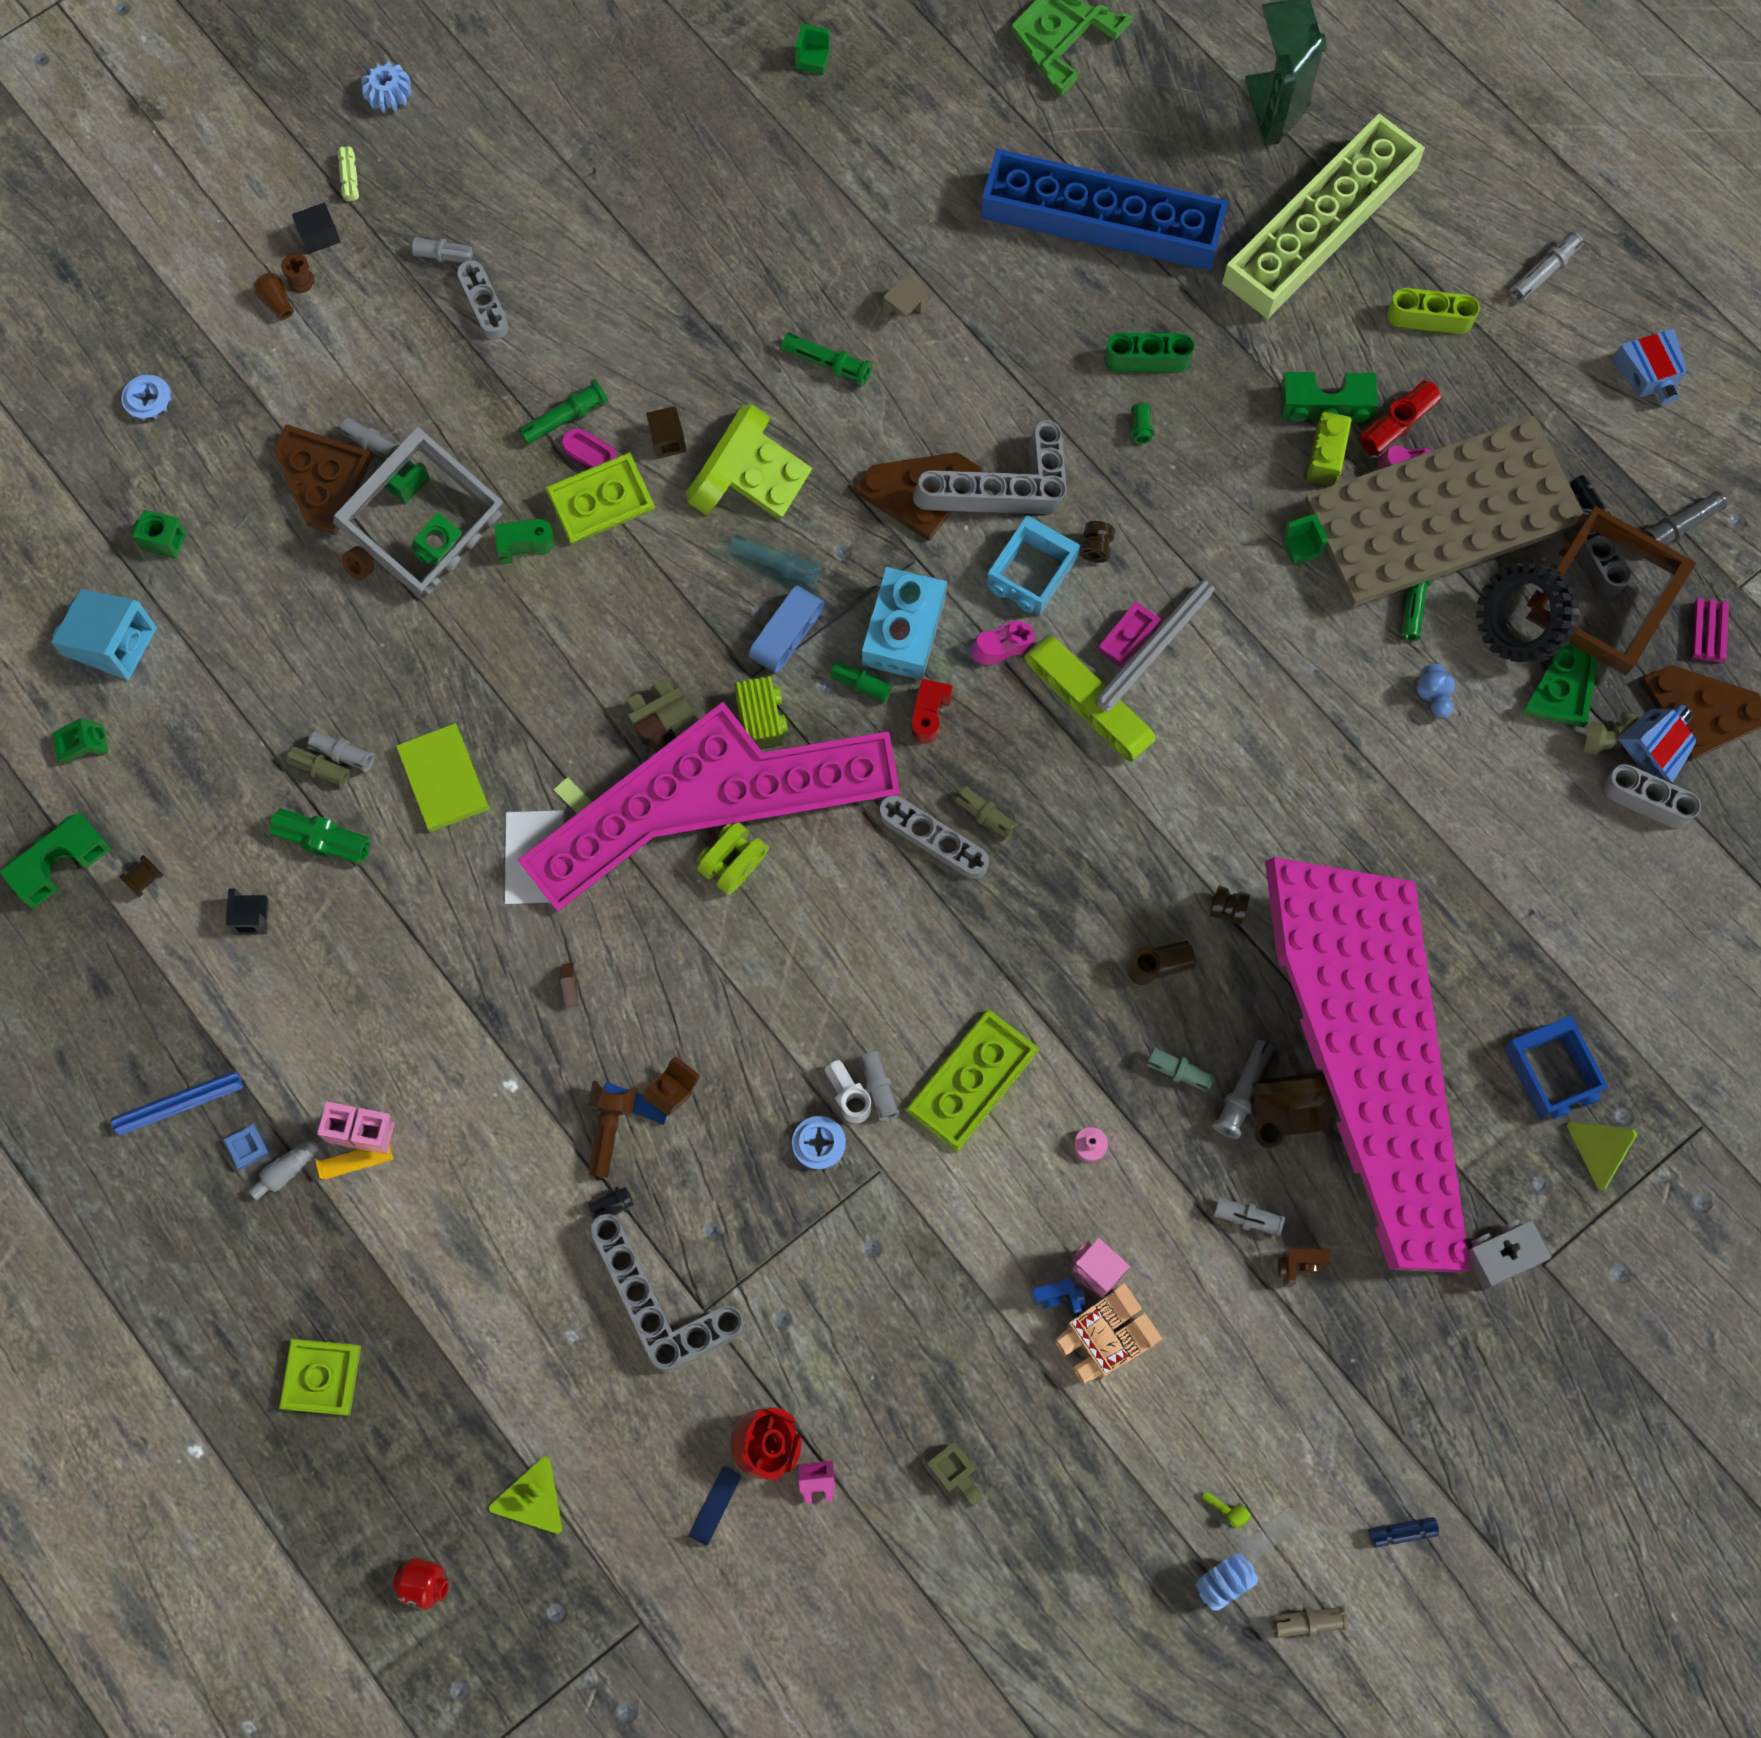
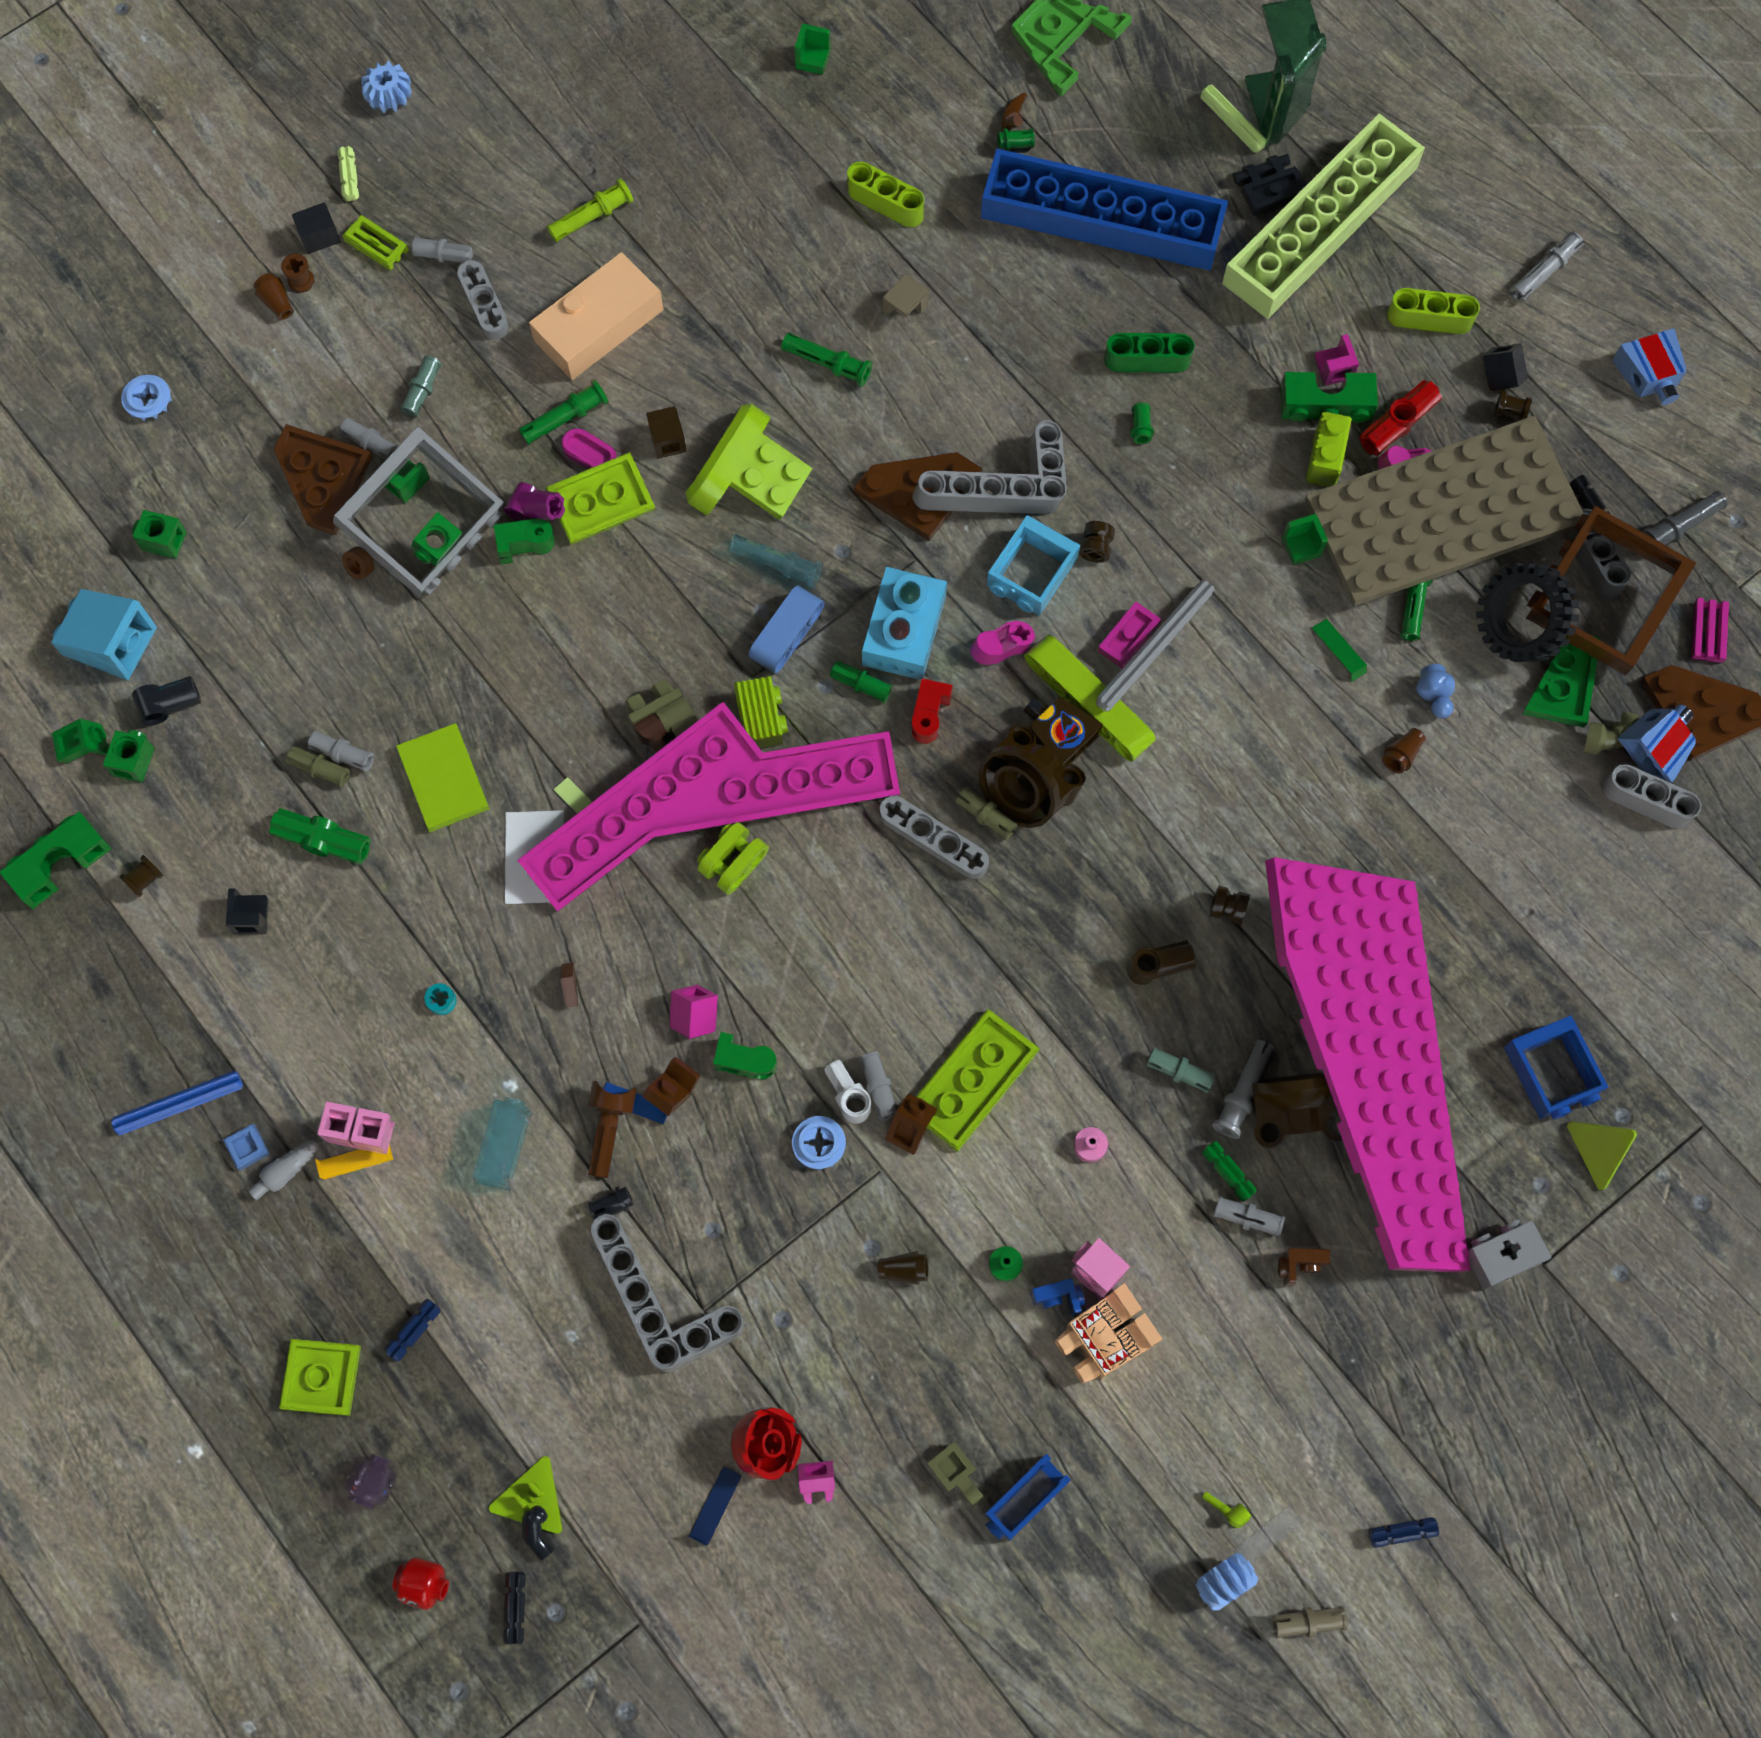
(129, 768): none -> green brick
(156, 702): none -> black piece
(370, 1481): none -> clear purple head
(393, 255): none -> lime tile
(412, 1330): none -> dark blue axle
(420, 386): none -> sand green pin
(434, 1007): none -> teal bush
(502, 1143): none -> clear light blue window
(514, 1608): none -> black axle
(530, 503): none -> magenta piece
(532, 1532): none -> black arm
(596, 316): none -> light nougat brick
(601, 204): none -> lime pin
(693, 1011): none -> dark pink panel
(742, 1060): none -> green leg
(879, 182): none -> lime beam
(905, 1268): none -> dark brown cone
(910, 1123): none -> reddish brown bracket
(1002, 1271): none -> green tile
(1011, 117): none -> reddish brown bar
(1015, 139): none -> green pin
(1025, 1499): none -> window
(1028, 779): none -> dark brown piece
(1063, 728): none -> dark brown torso
(1229, 1171): none -> green axle
(1233, 119): none -> yellowish green axle
(1271, 190): none -> black plate
(1337, 361): none -> dark pink panel
(1341, 649): none -> green piece
(1402, 753): none -> reddish brown cone
(1505, 367): none -> black panel
(1512, 406): none -> dark brown bush

